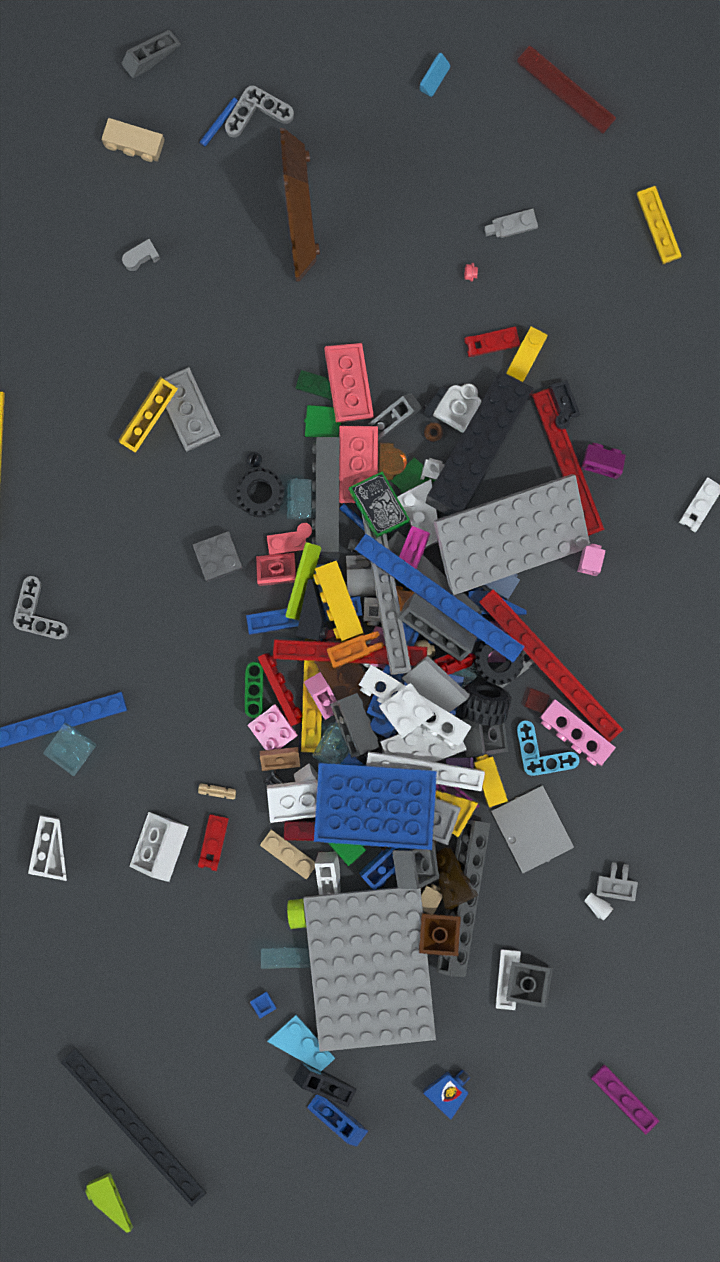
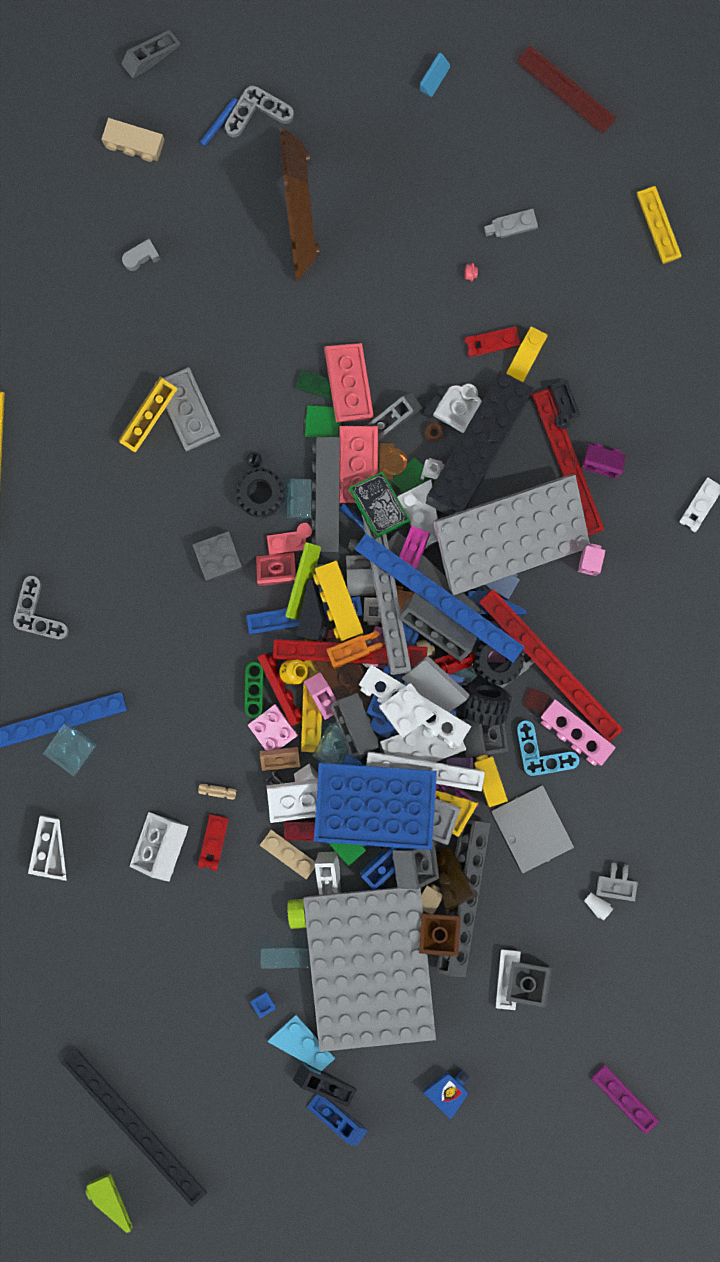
(293, 671): none -> yellow head

